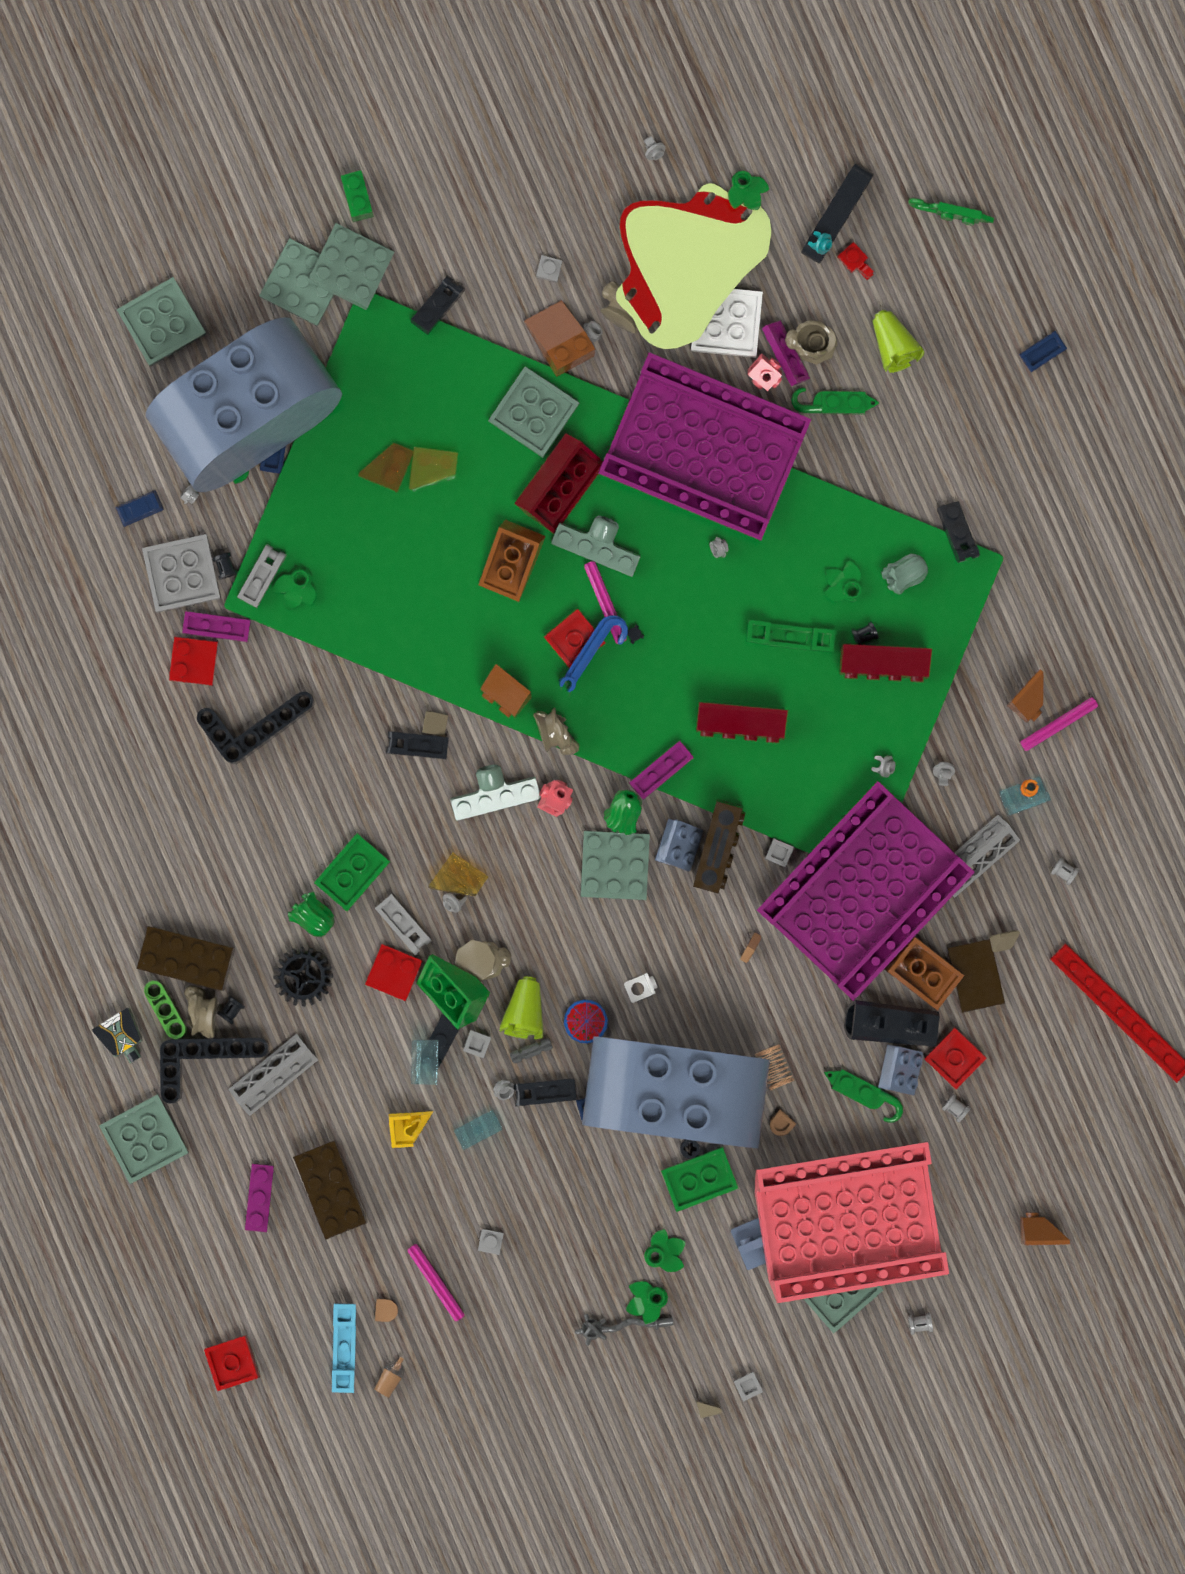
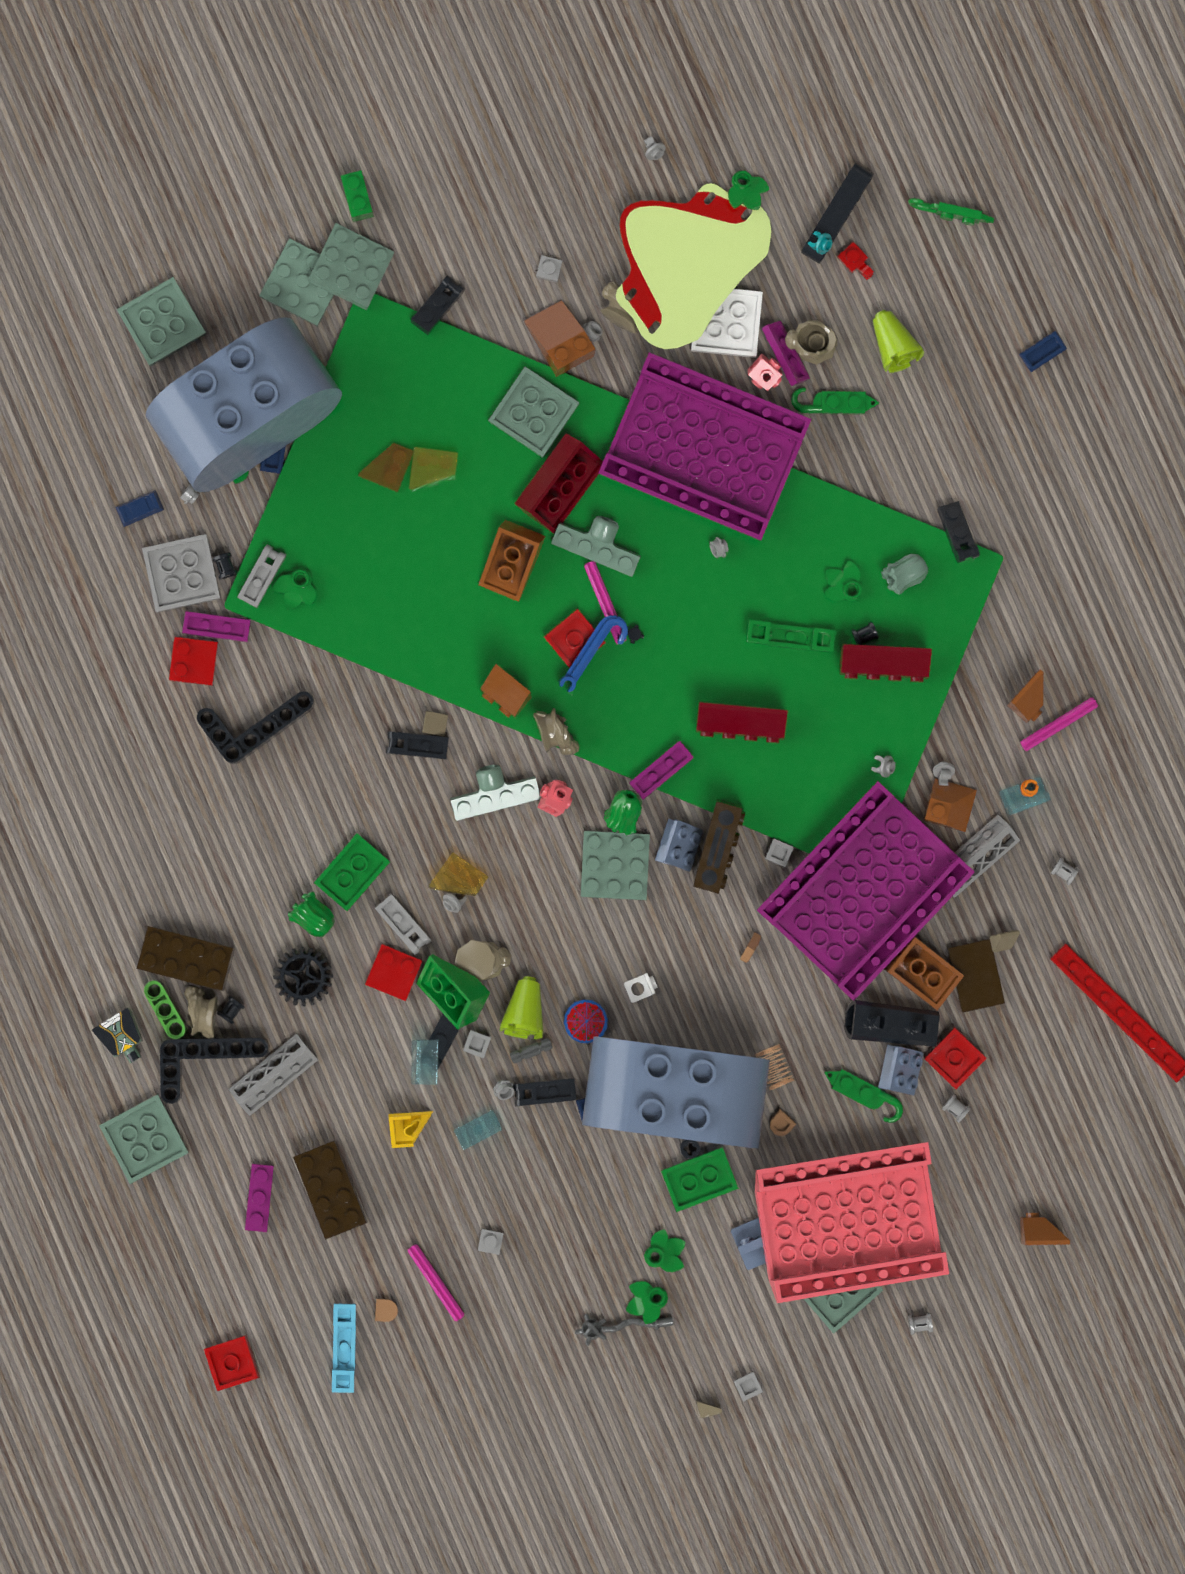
(391, 1376): medium nougat piece -> none
(950, 805): none -> dark orange slope

